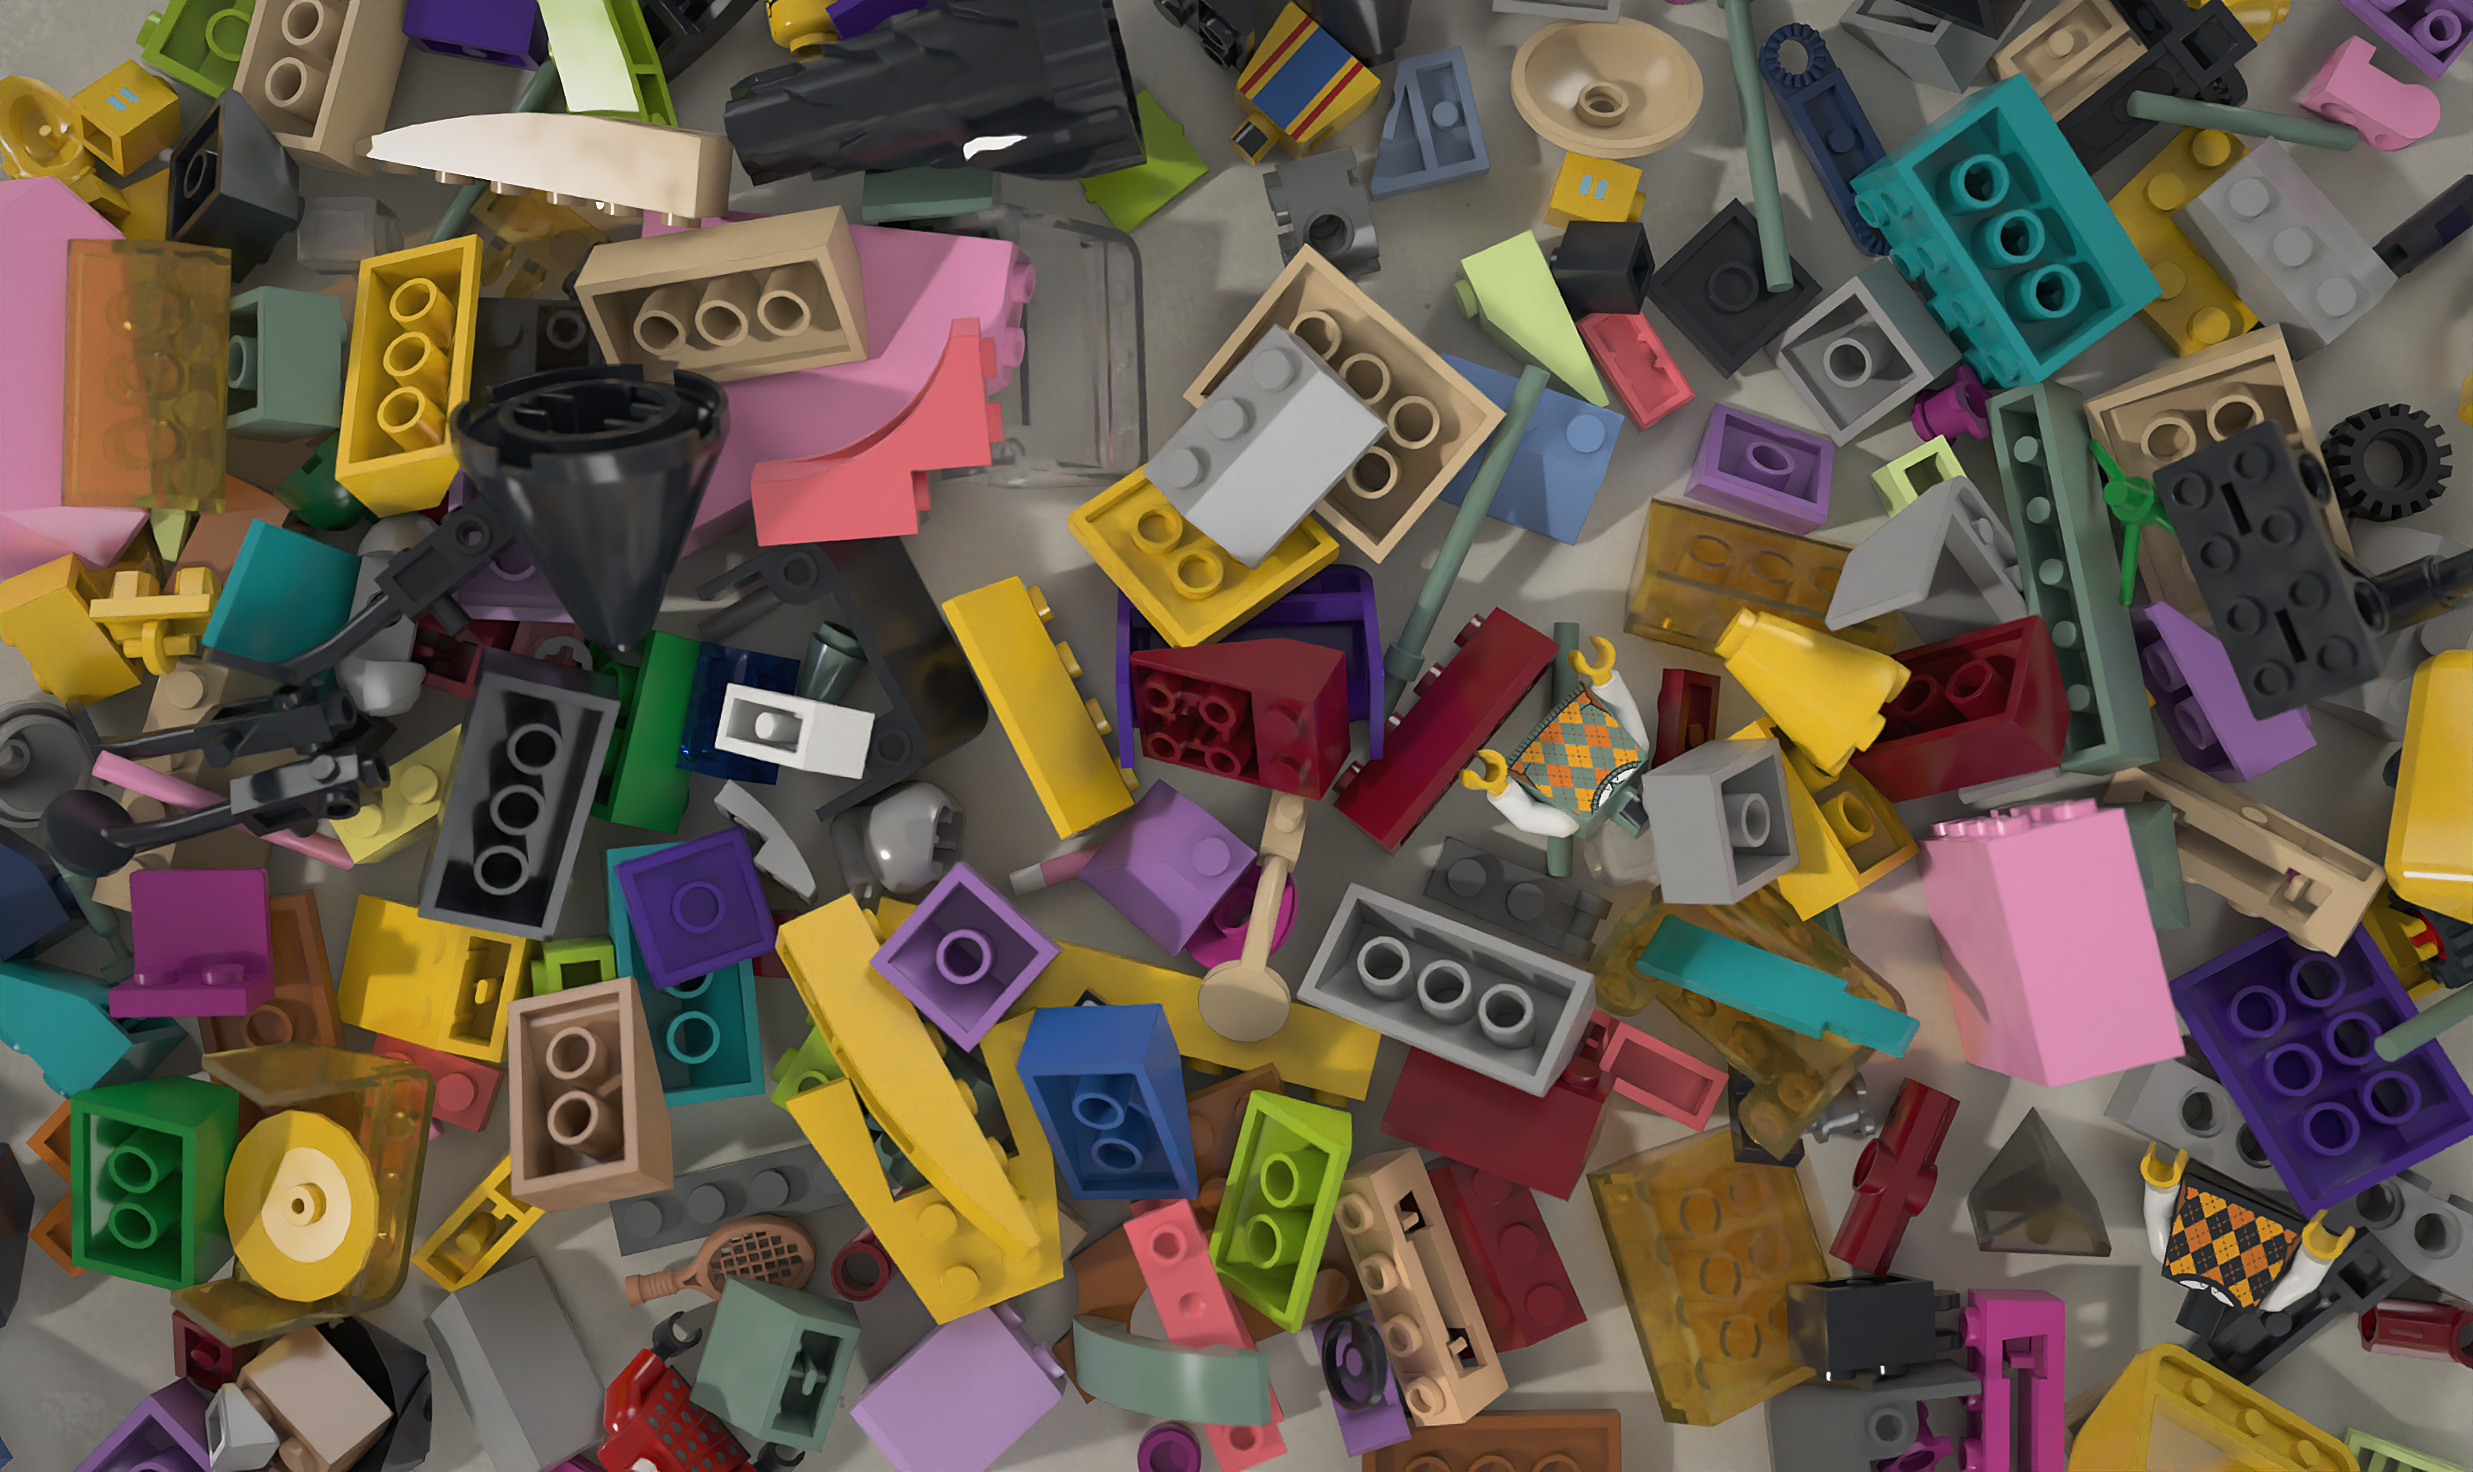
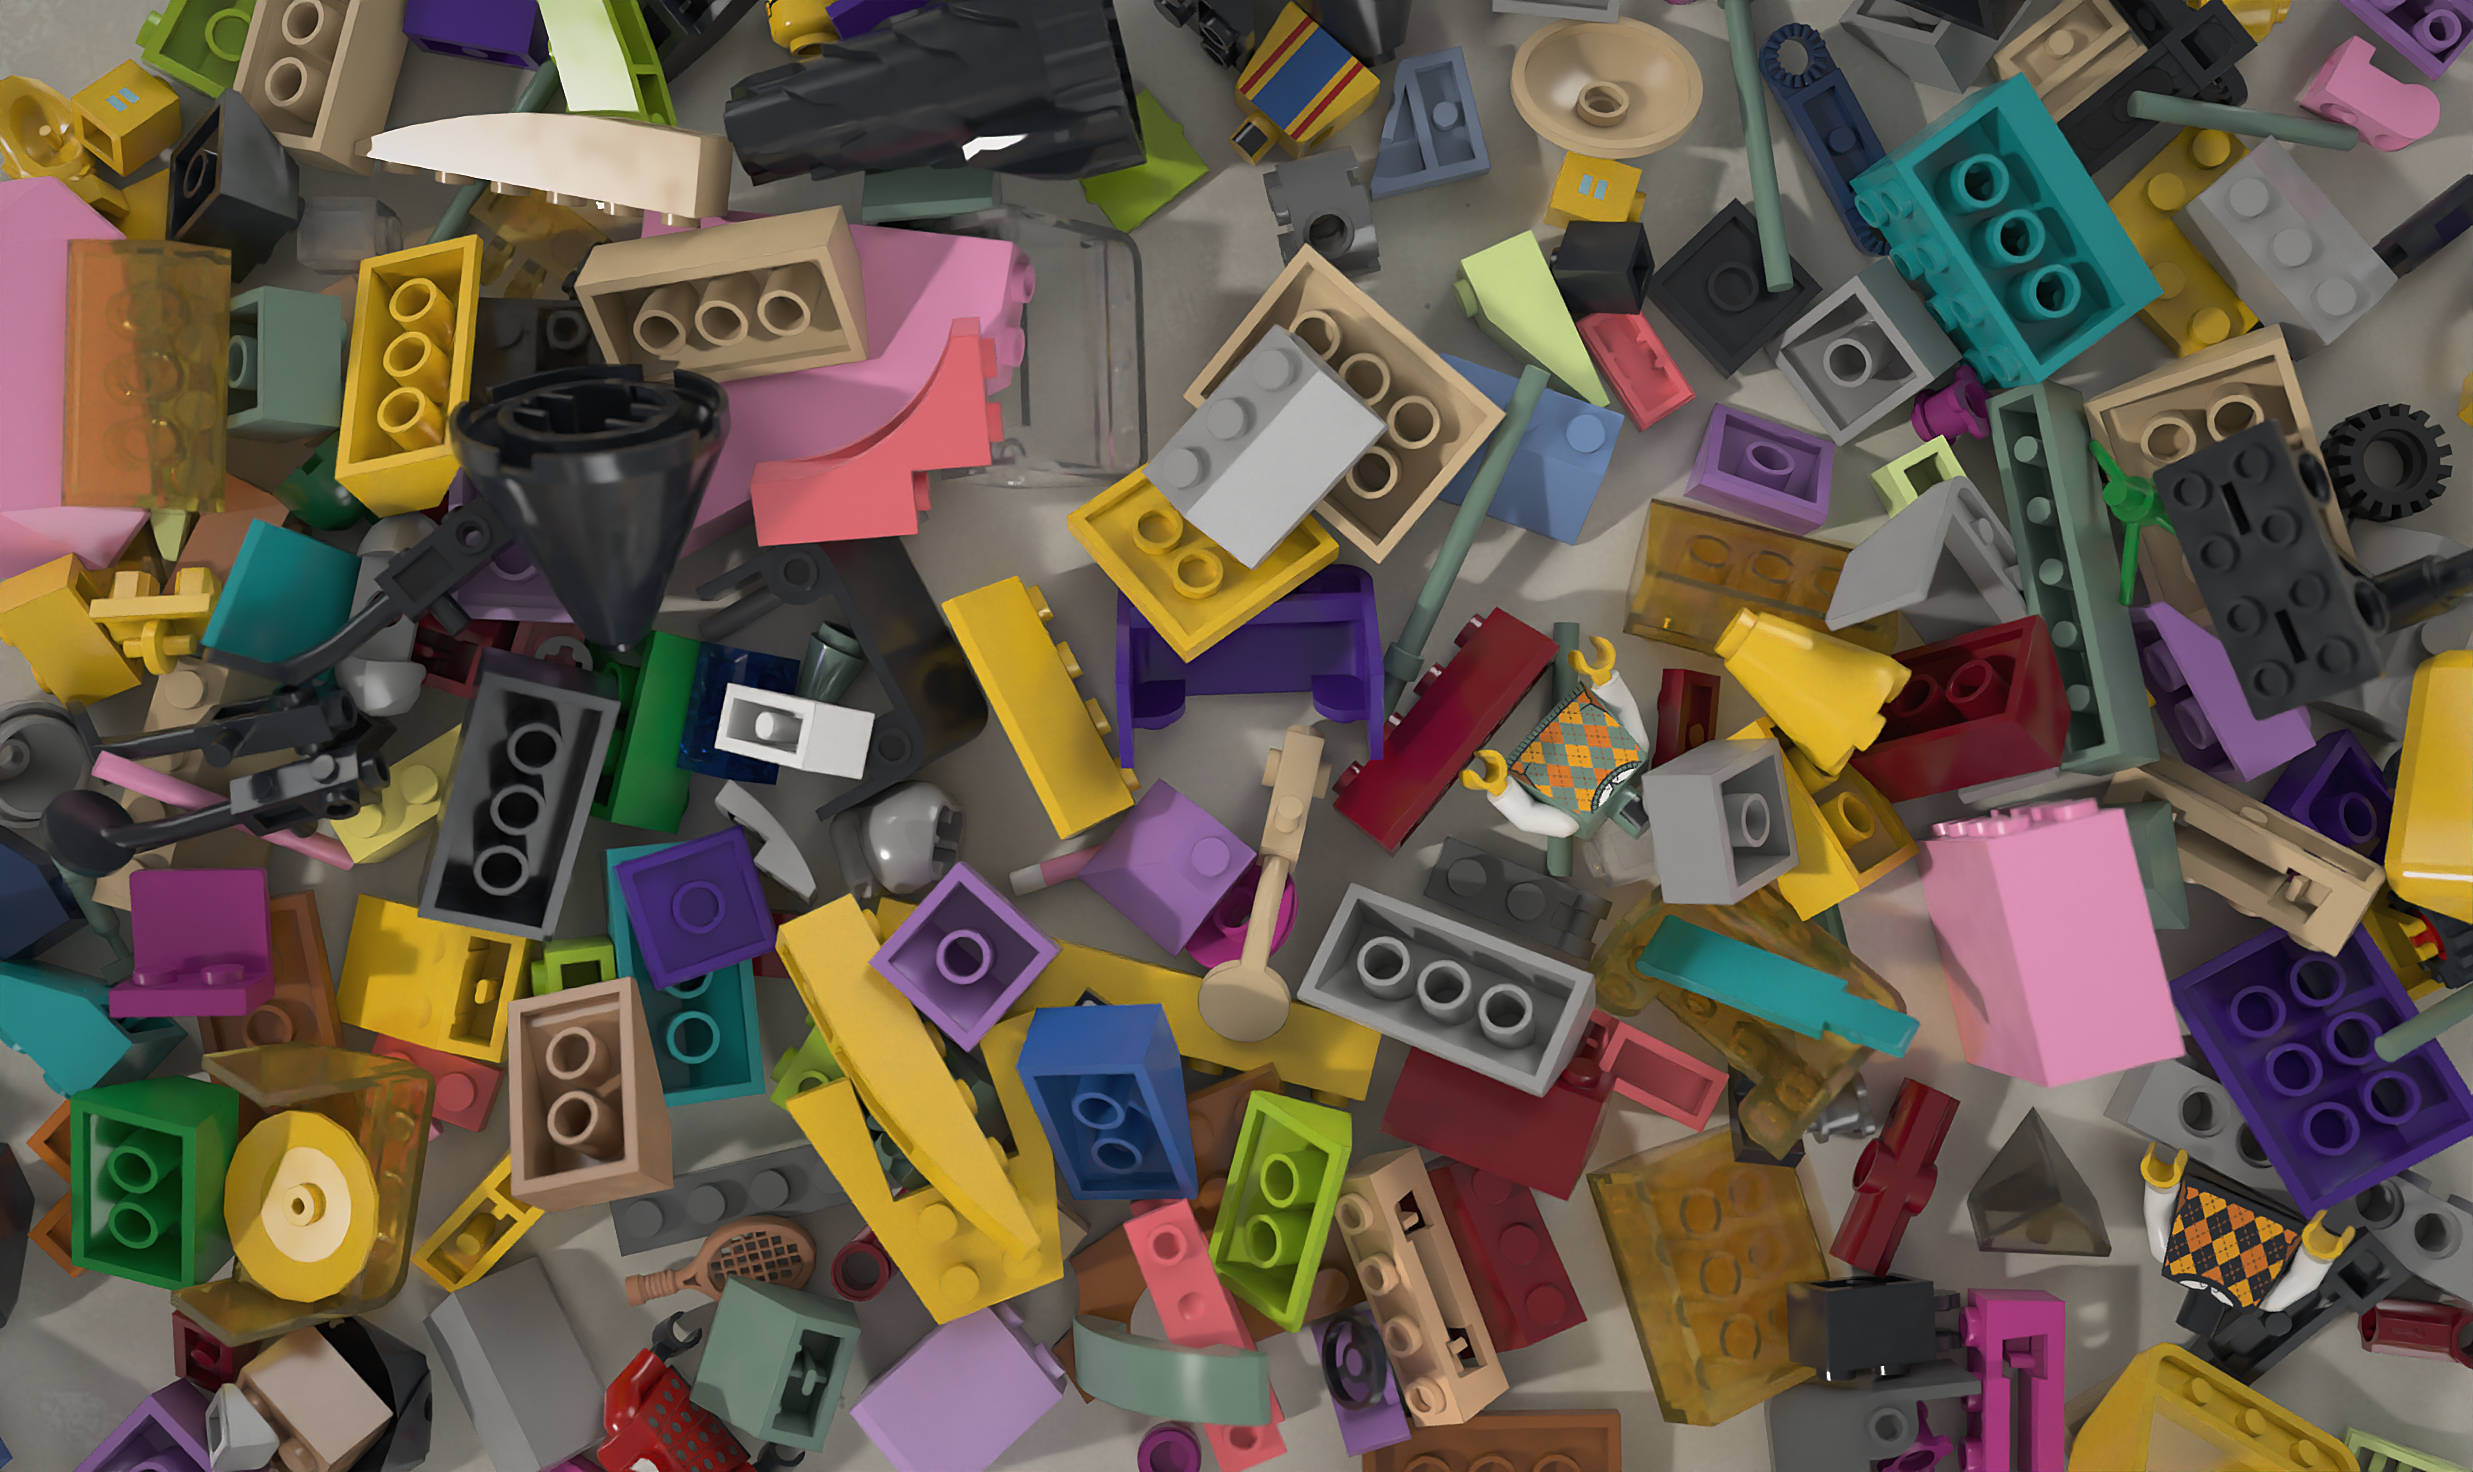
(1247, 711): dark red slope -> none
(2338, 794): none -> dark purple slope

